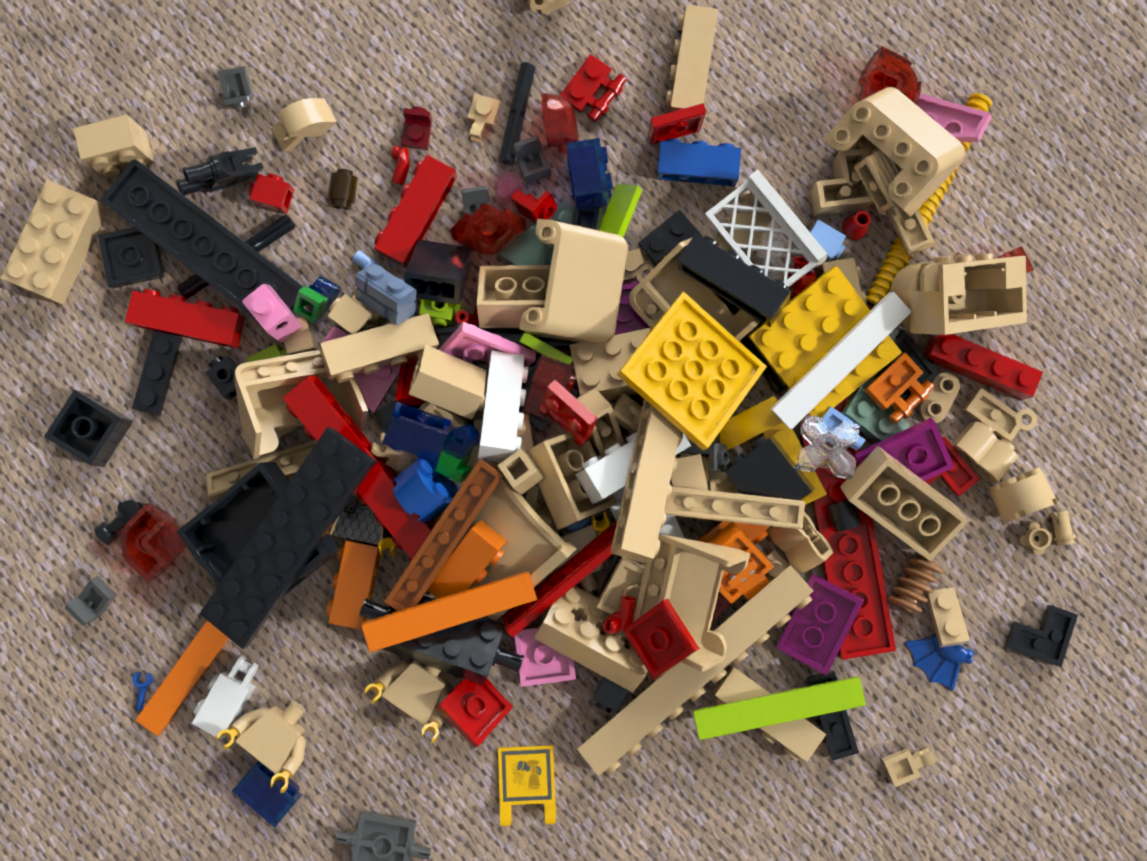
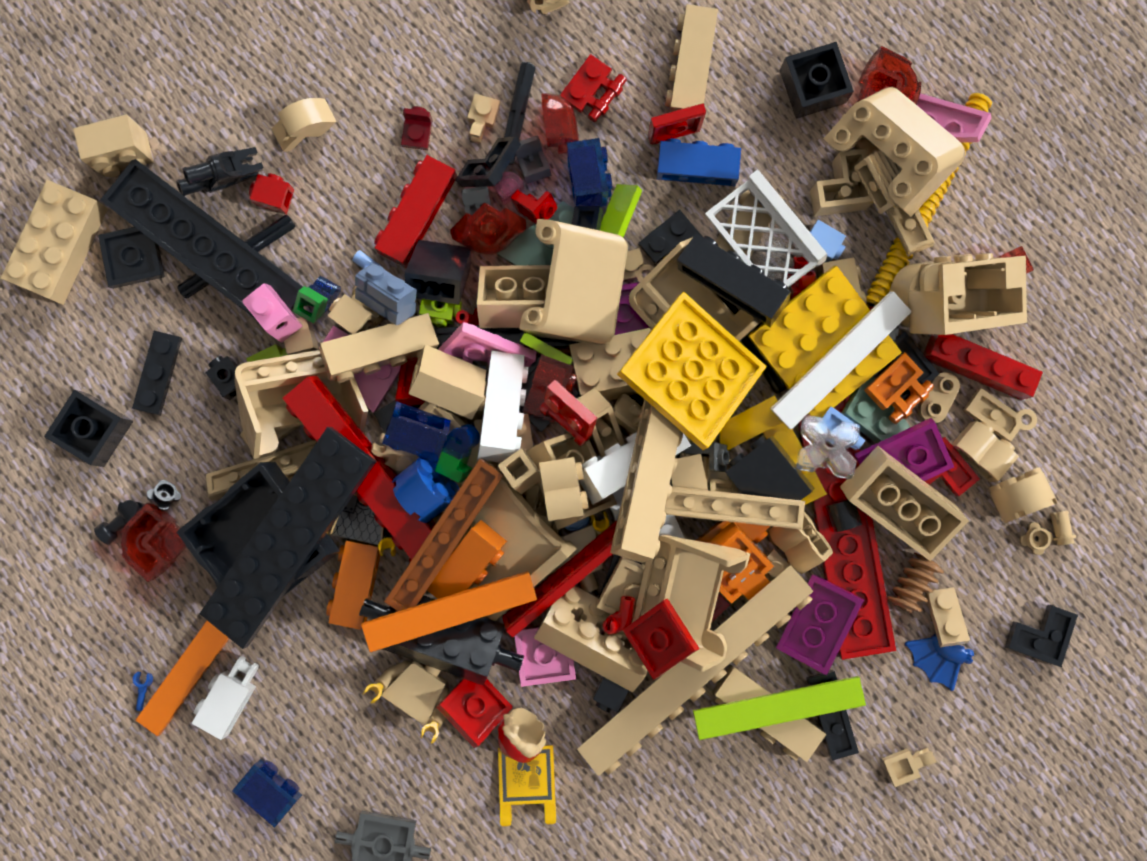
(91, 602): dark grey bracket -> none
(167, 488): none -> plate
(185, 319): red brick -> none
(235, 87): dark grey bracket -> none
(272, 739): tan torso -> none
(342, 189): dark brown brick -> none
(402, 167): red arm -> none
(490, 170): none -> black plate
(521, 735): none -> tan hair
(562, 488): none -> tan brick
(816, 80): none -> black brick
(856, 225): red cone -> none

